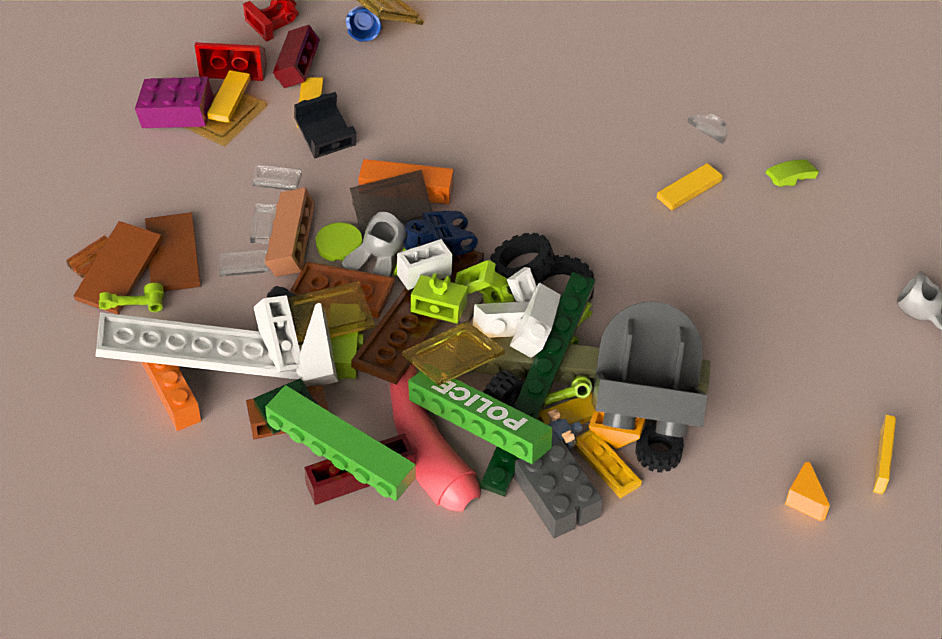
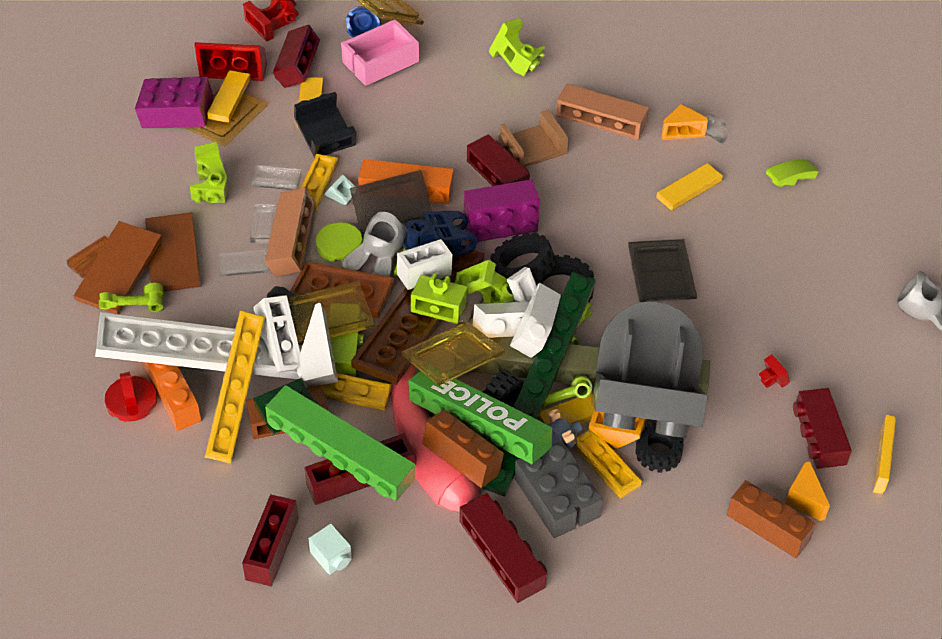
(130, 398): none -> red tile
(215, 187): none -> lime tile
(234, 387): none -> yellow tile
(270, 540): none -> dark red brick
(319, 177): none -> yellow tile
(330, 549): none -> light aqua brick
(340, 190): none -> light aqua slope
(359, 391): none -> yellow tile
(380, 52): none -> bright pink piece
(462, 448): none -> dark orange brick
(495, 162): none -> dark red brick
(502, 210): none -> magenta brick
(503, 547): none -> dark red brick
(516, 54): none -> lime tile
(535, 143): none -> medium nougat panel
(602, 111): none -> nougat brick
(662, 270): none -> clear smoke piece
(684, 124): none -> light orange slope
(771, 519): none -> dark orange brick
(774, 373): none -> red tile
(822, 428): none -> dark red brick

